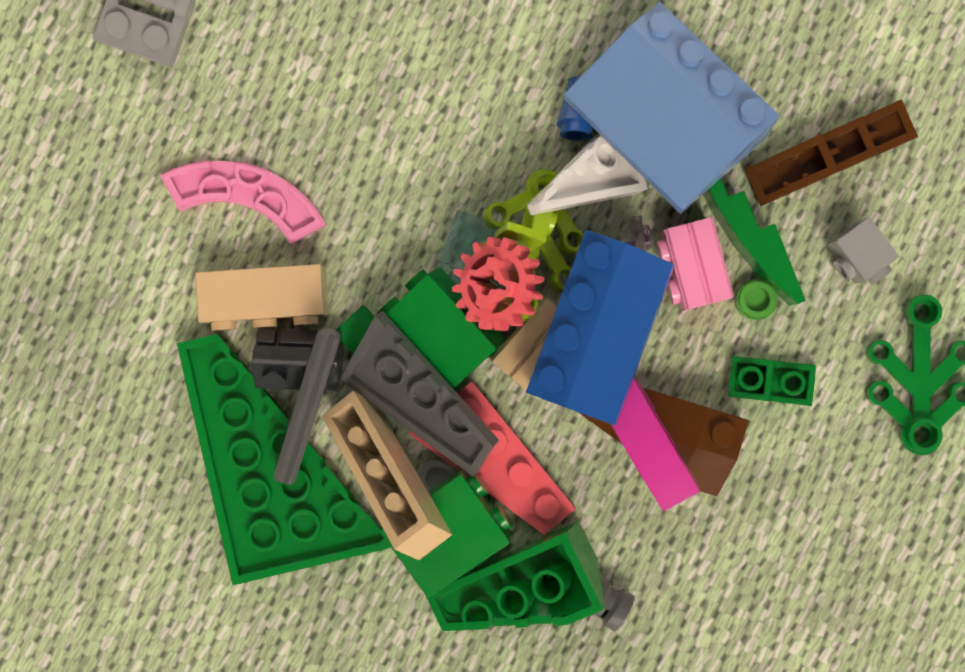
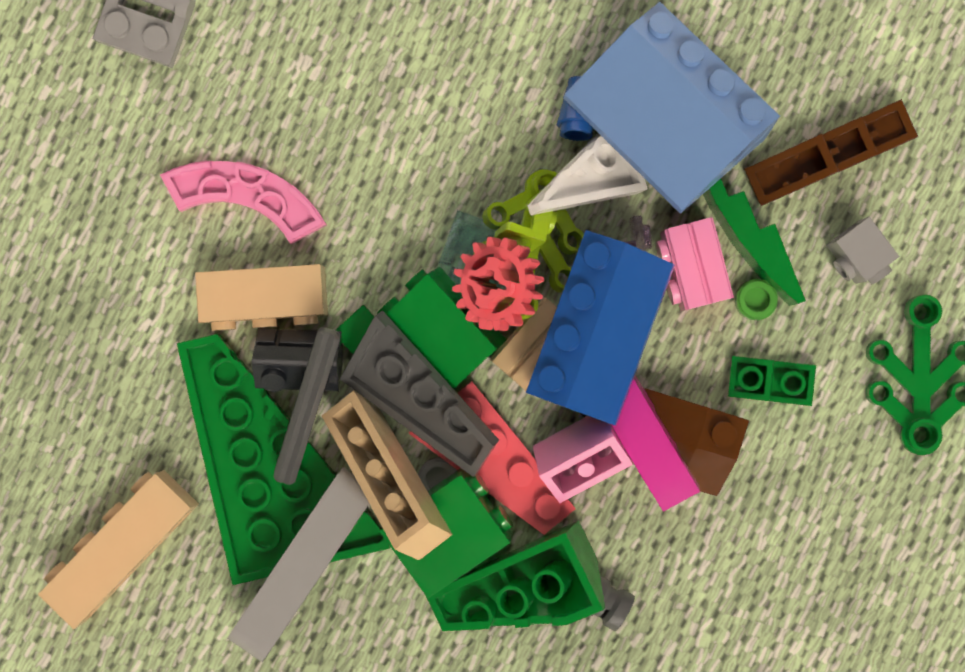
(118, 548): none -> tan brick
(300, 566): none -> light grey beam
(580, 457): none -> bright pink brick

